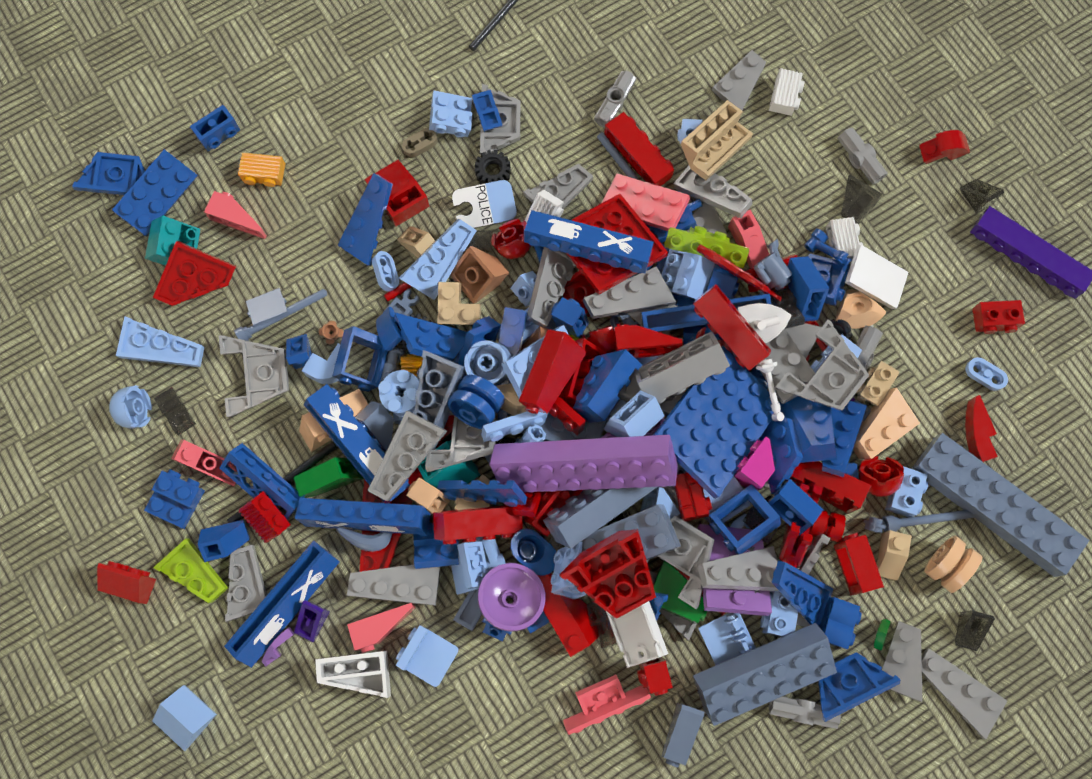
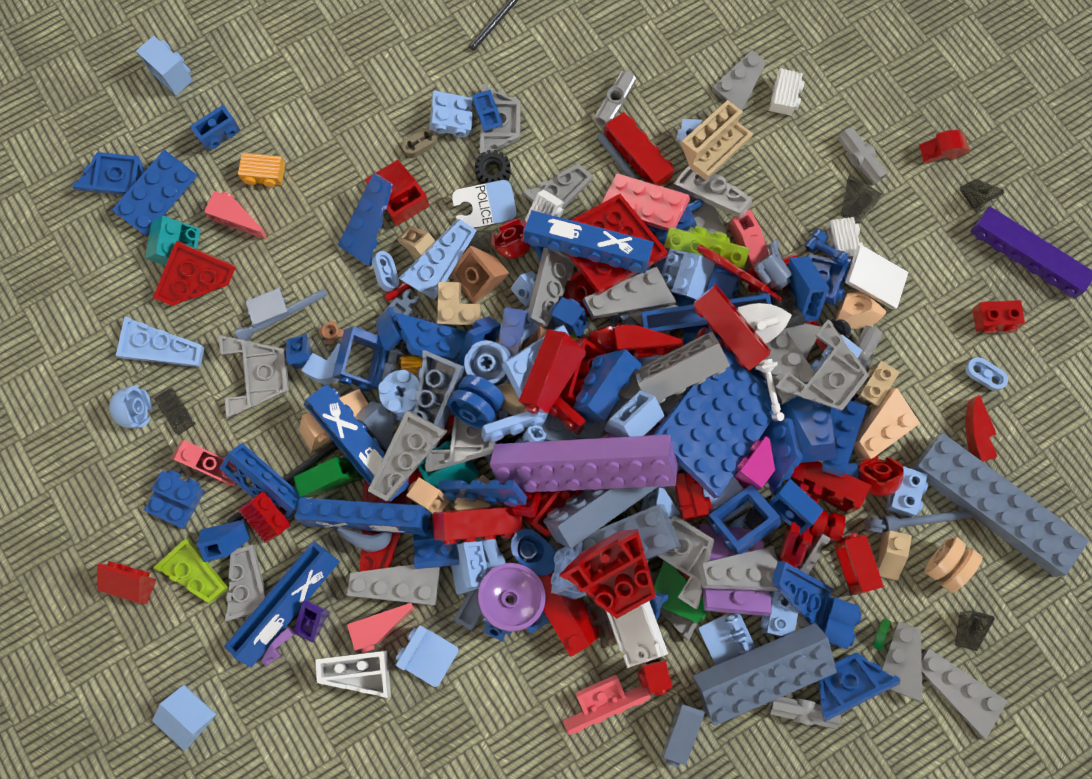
(165, 64): none -> light blue brick

